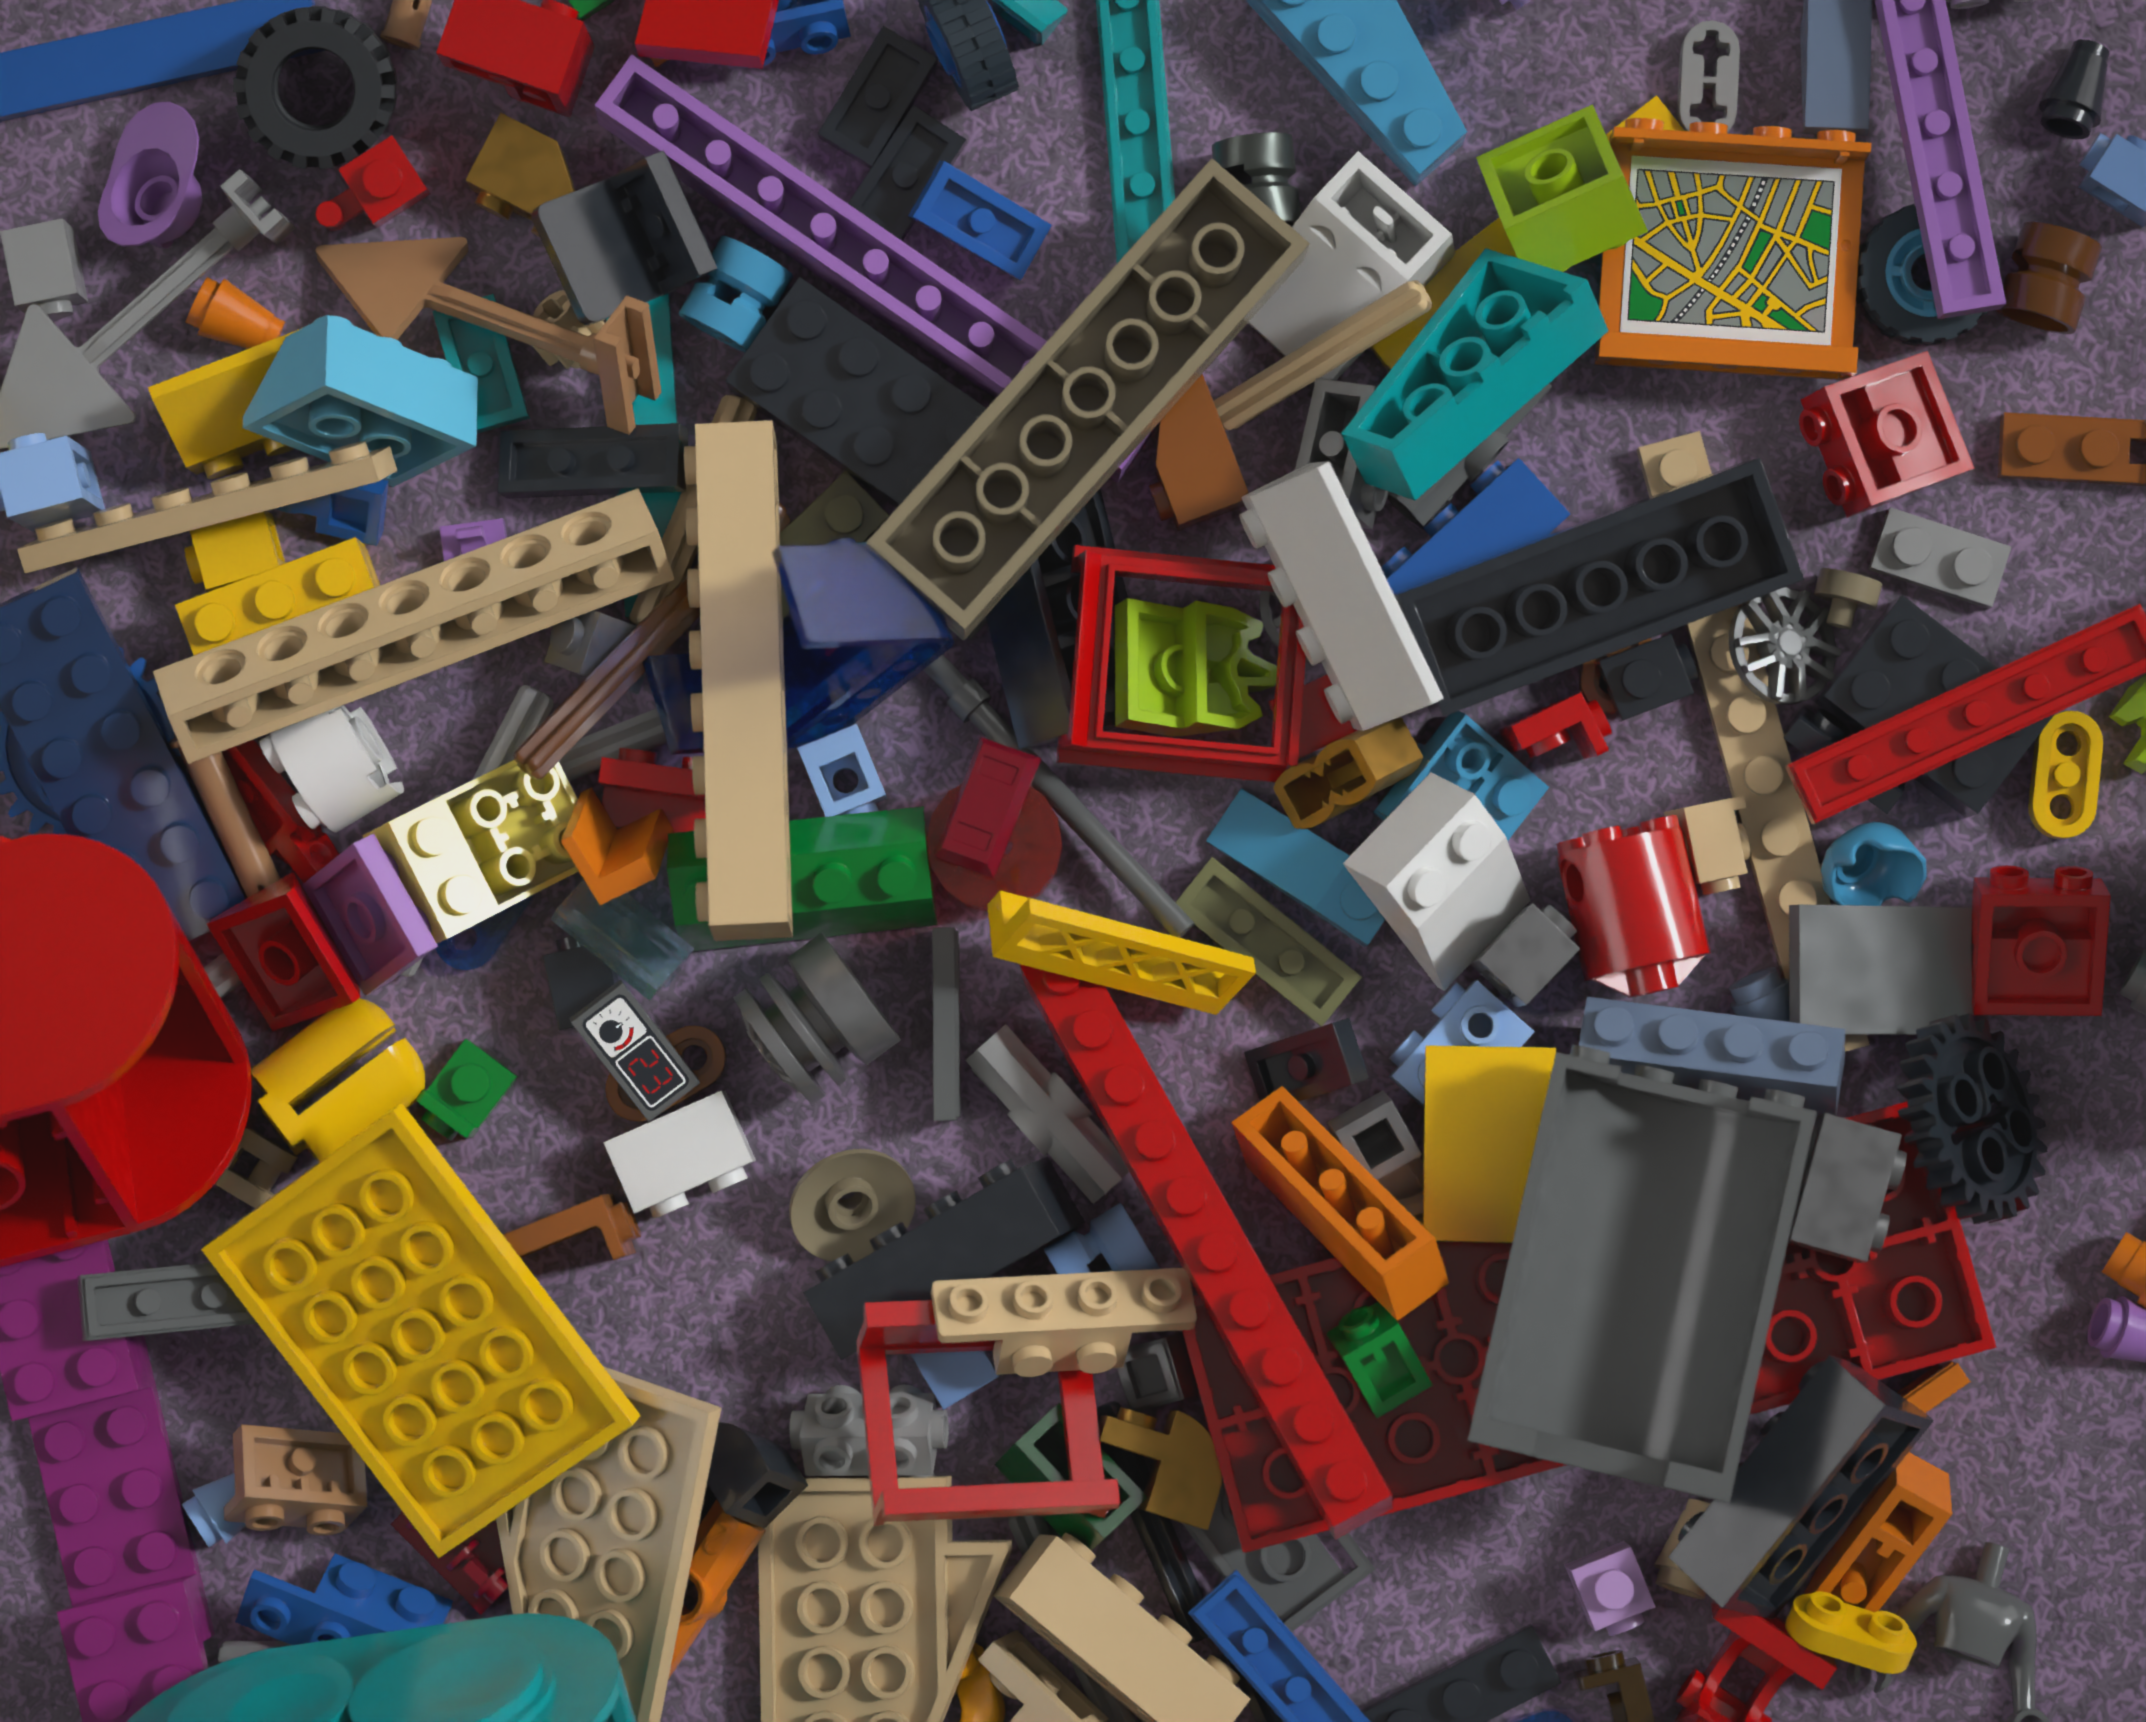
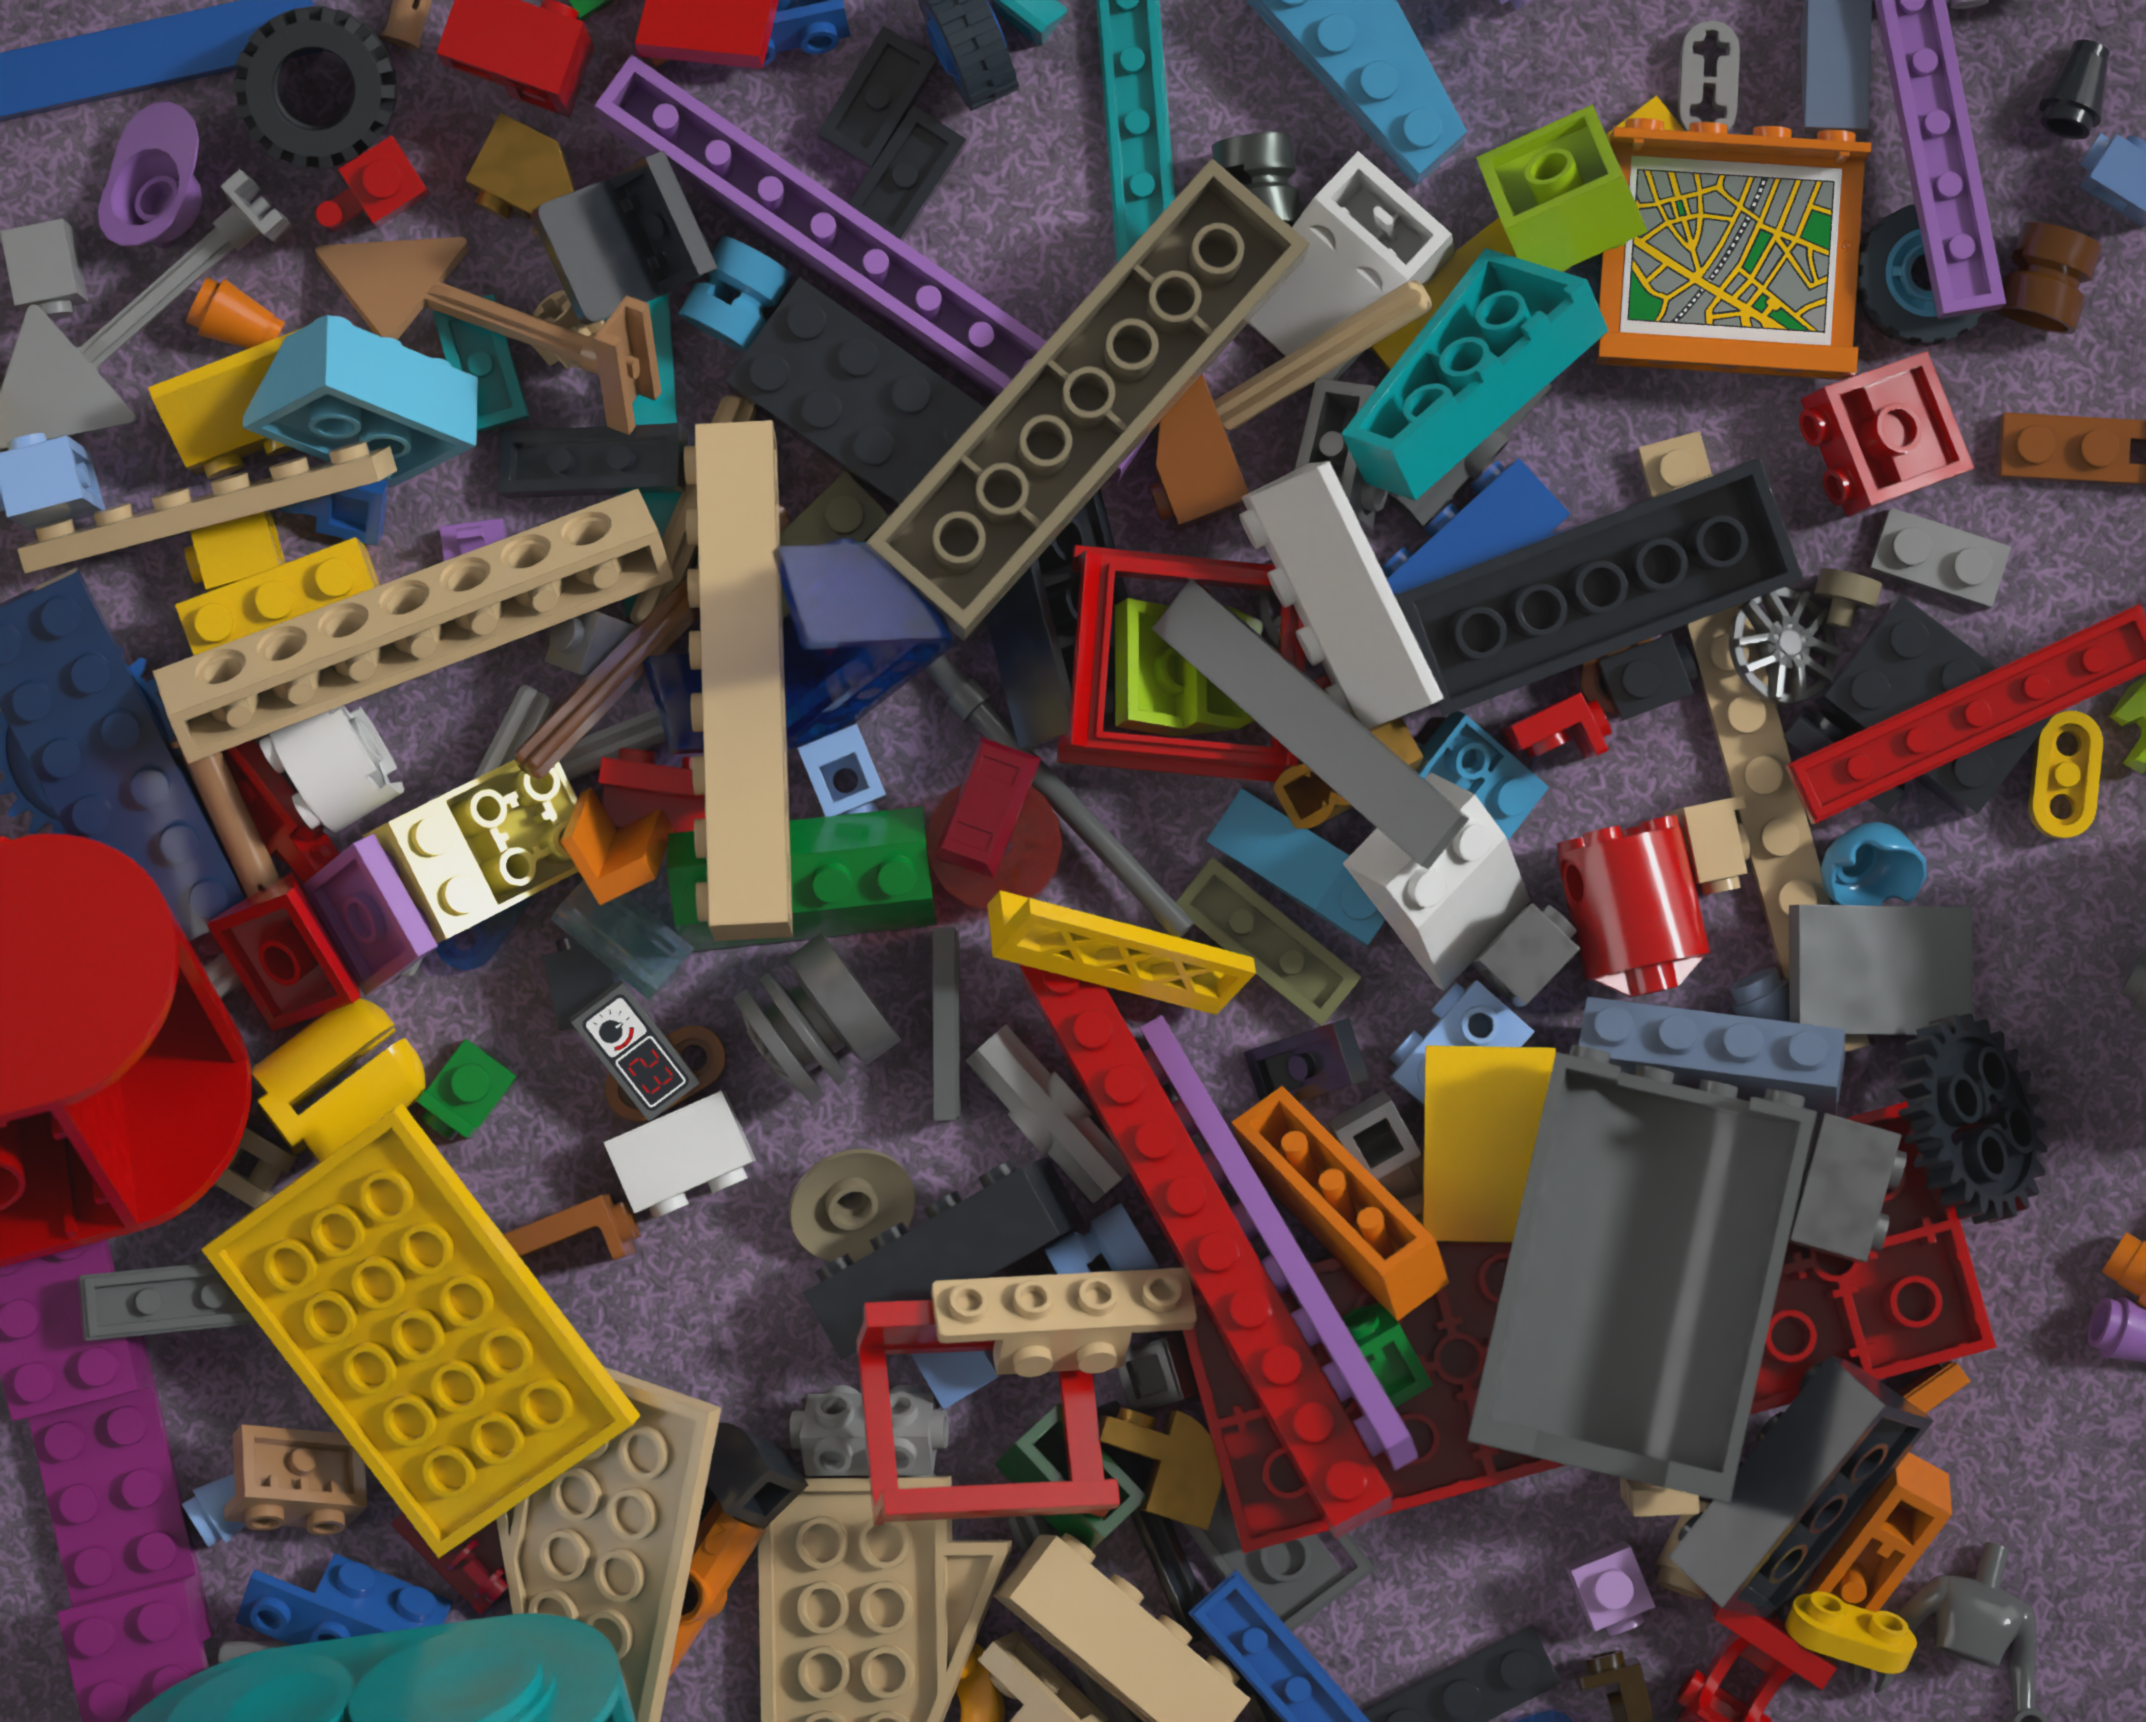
(980, 220): blue plate -> none
(1286, 1264): none -> medium lavender plate
(1311, 724): none -> dark grey tile
(1653, 1500): none -> tan plate
(2039, 942): red plate -> none

